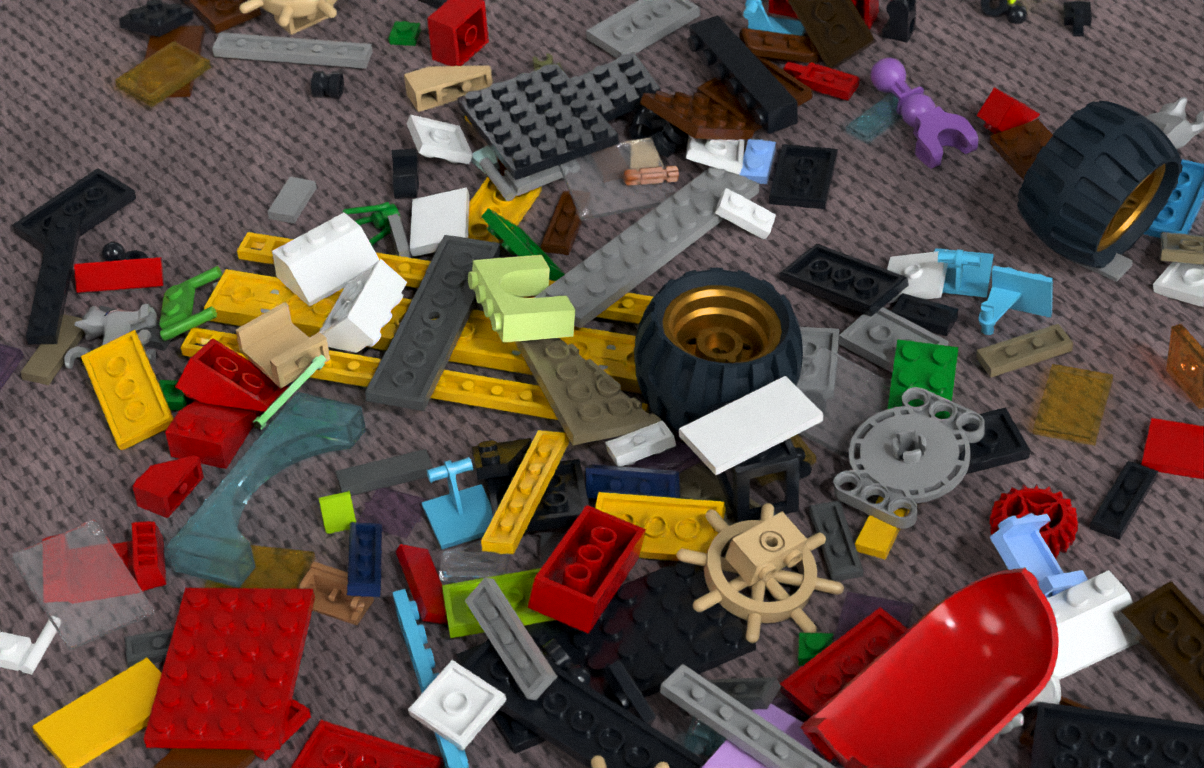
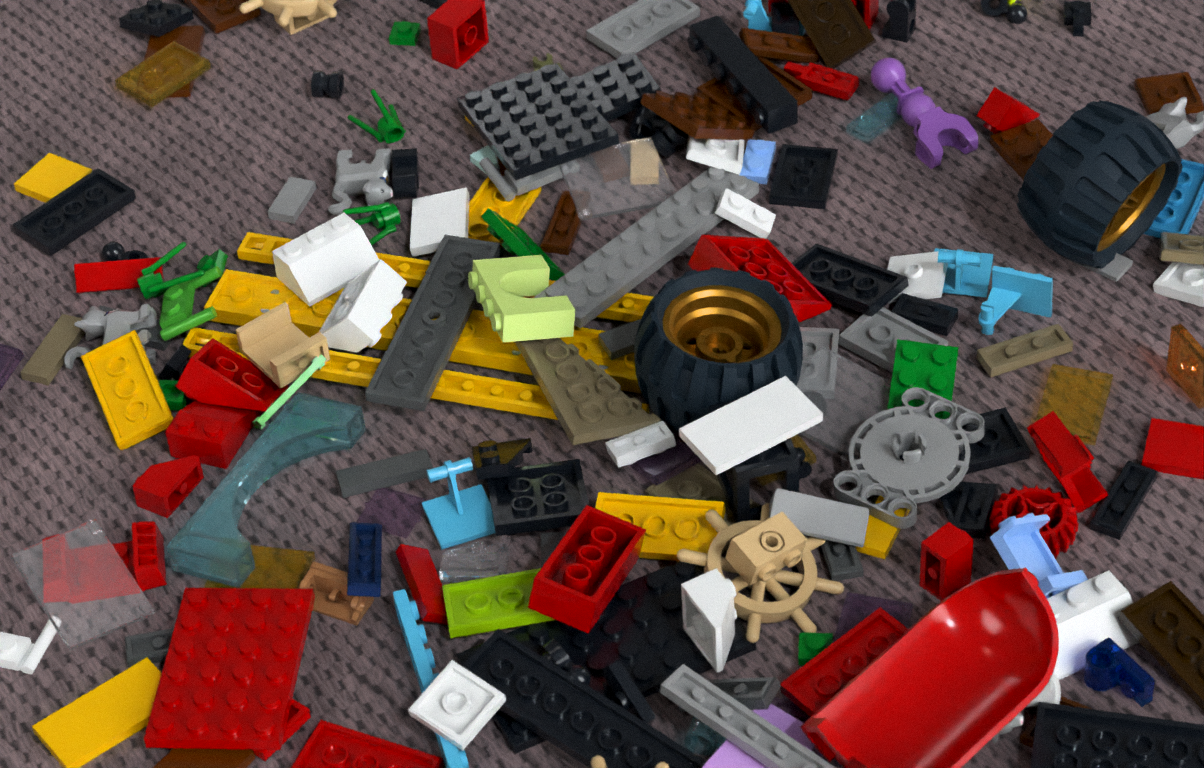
(50, 177): none -> yellow tile
(54, 280): black plate -> none
(153, 284): none -> green plant
(176, 364): none -> black tile
(216, 259): none -> green plate
(292, 50): light grey plate -> none
(337, 512): lime slope -> none
(361, 179): none -> light grey animal
(388, 126): none -> green plant
(398, 236): light grey tile -> none
(439, 139): white plate -> none
(444, 84): tan slope -> none
(510, 639): light grey plate -> none
(525, 492): yellow plate -> none
(619, 340): none -> dark grey tile
(631, 481): dark blue plate -> none
(651, 175): axle -> none
(710, 615): none -> white slope
(764, 262): none -> red slope
(784, 18): none -> black plate
(822, 516): none -> light grey slope
(946, 561): none -> red brick
(970, 507): none -> black wing
(1067, 460): none -> red piece
(1111, 666): none -> clear blue plate
(1166, 89): none -> reddish brown tile

